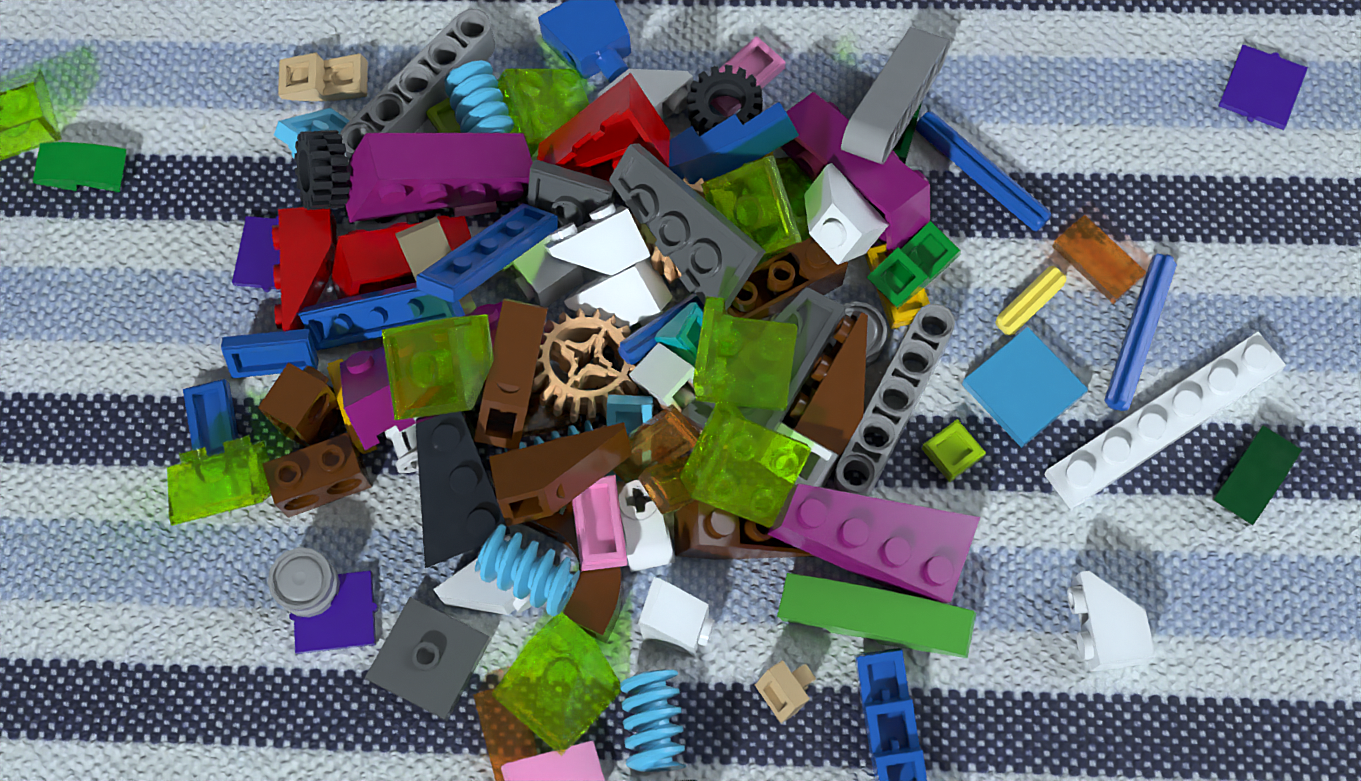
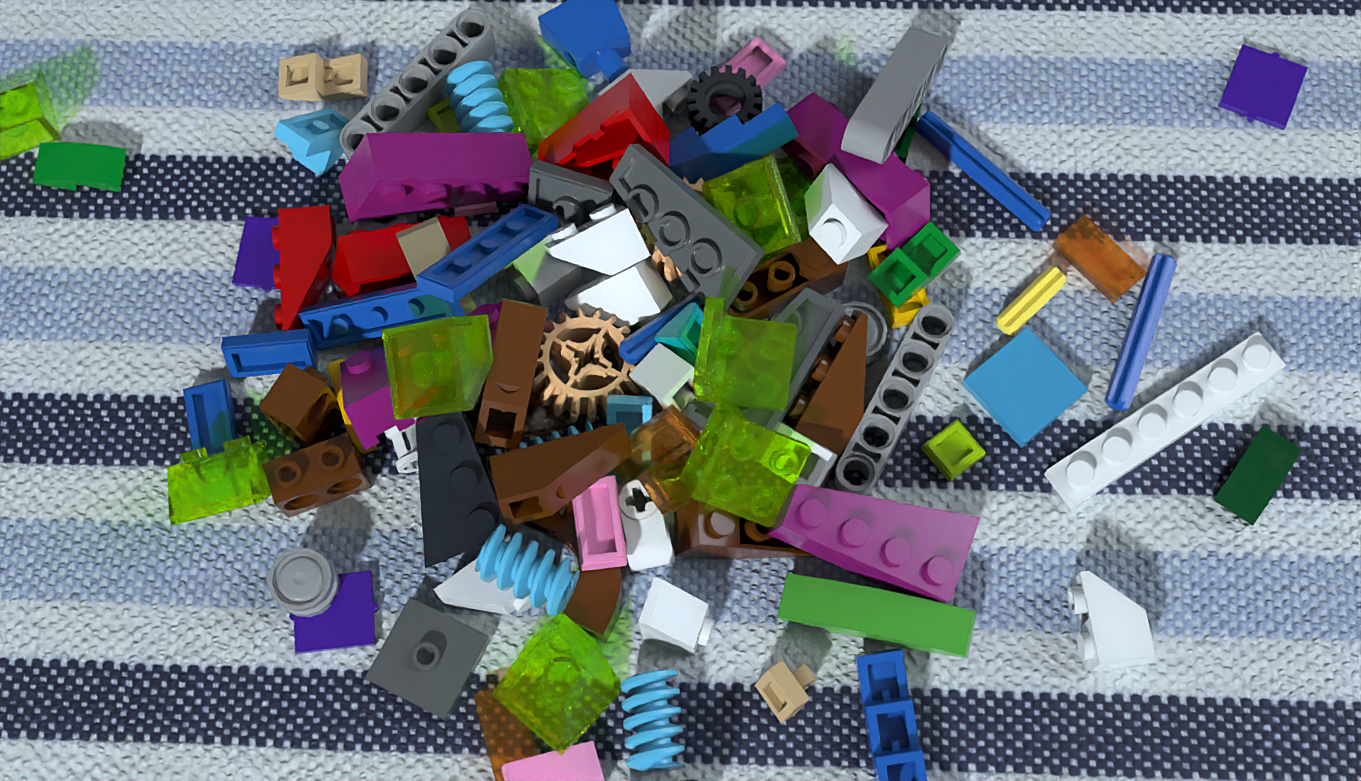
(321, 169): black tyre -> none

